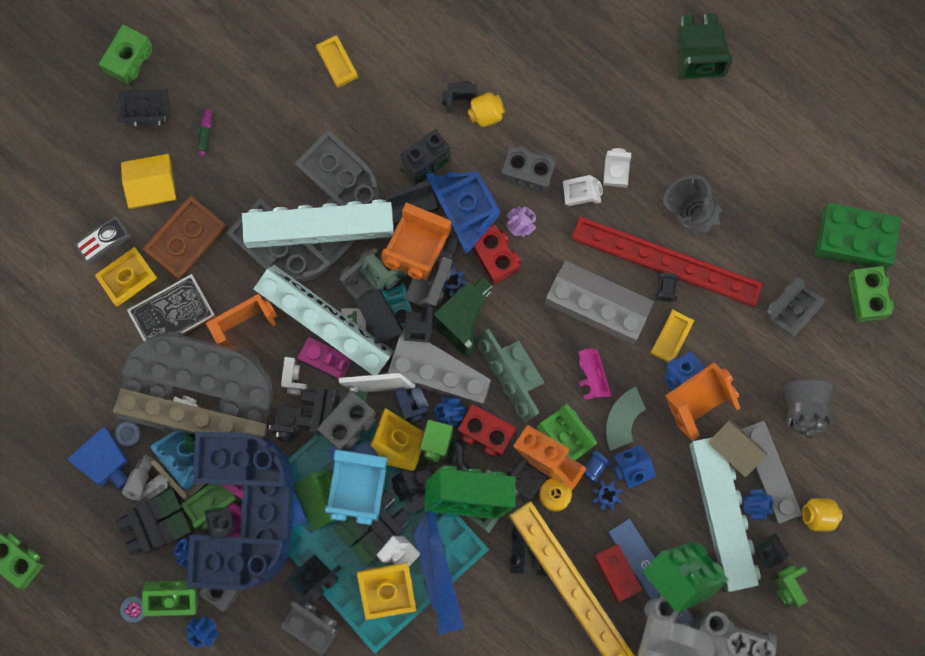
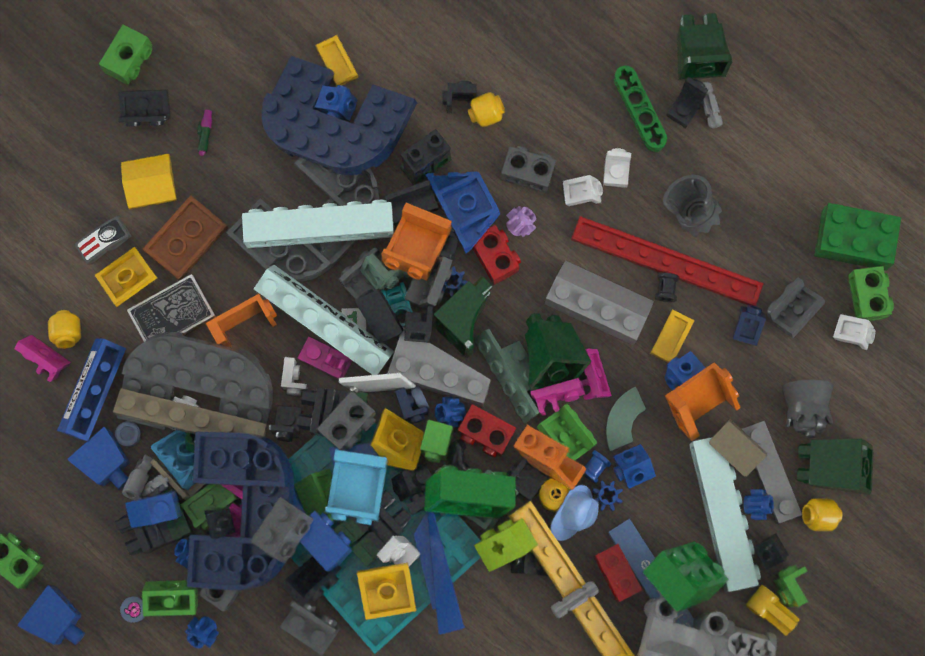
(44, 356): none -> dark pink plate
(53, 618): none -> blue torso
(64, 329): none -> yellow head
(91, 389): none -> blue brick
(153, 509): none -> blue slope
(282, 530): none -> dark grey bracket
(325, 543): none -> blue slope
(336, 102): none -> blue brick
(343, 147): none -> dark blue plate
(506, 544): none -> lime brick
(552, 394): none -> dark pink plate
(553, 351): none -> dark green hips
(574, 599): none -> light grey axle
(575, 514): none -> light blue piece
(636, 110): none -> green beam
(687, 102): none -> black bracket
(711, 108): none -> light grey axle
(749, 324): none -> dark blue bracket
(767, 606): none -> yellow piece
(838, 465): none -> dark green hips
(854, 331): none -> white bracket

